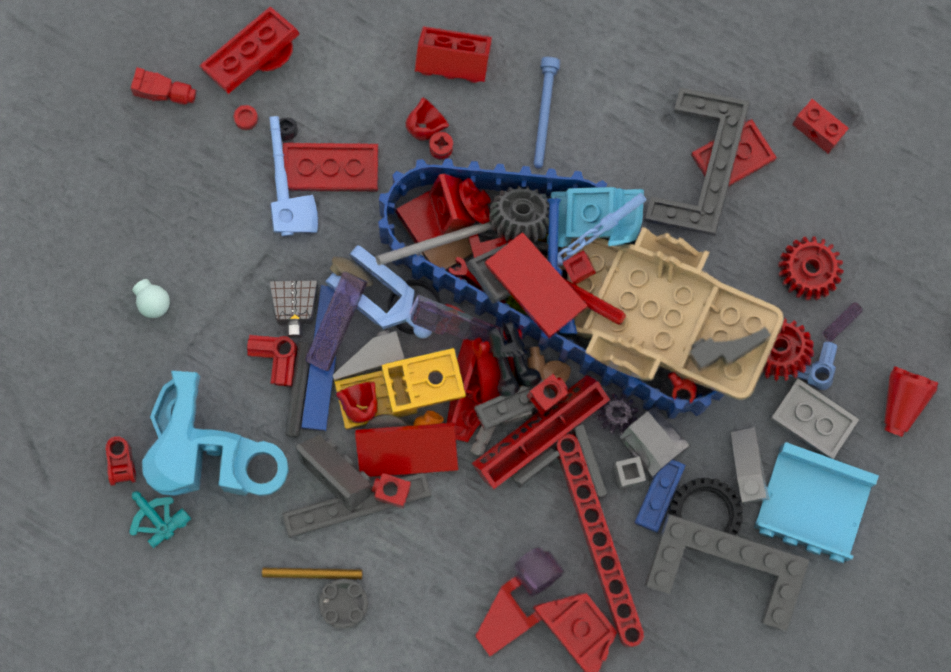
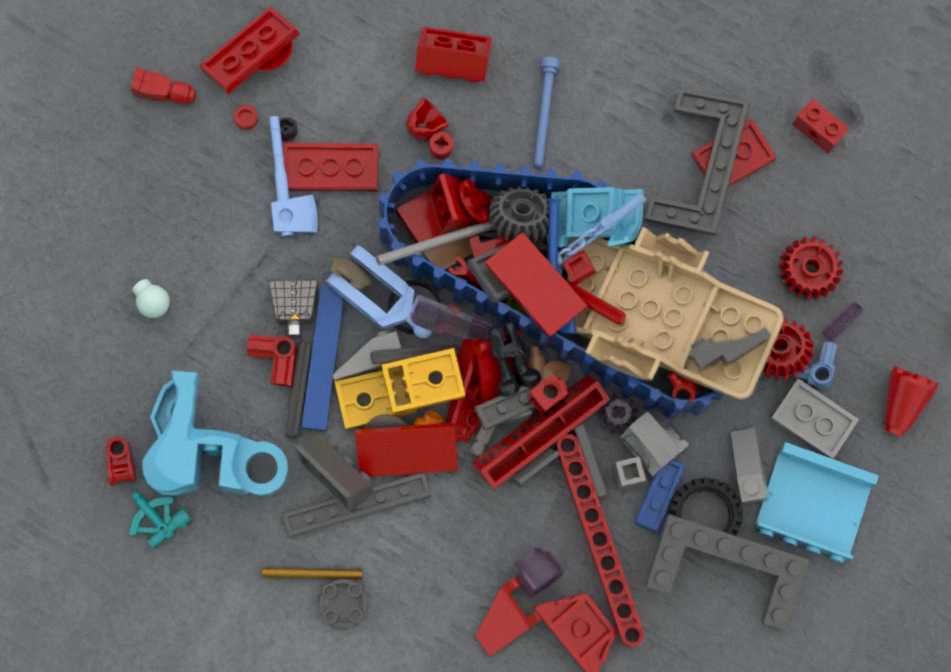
(336, 321): clear purple plate -> none
(359, 394): red hair -> none
(392, 355): none -> dark grey axle
(399, 498): red brick -> none

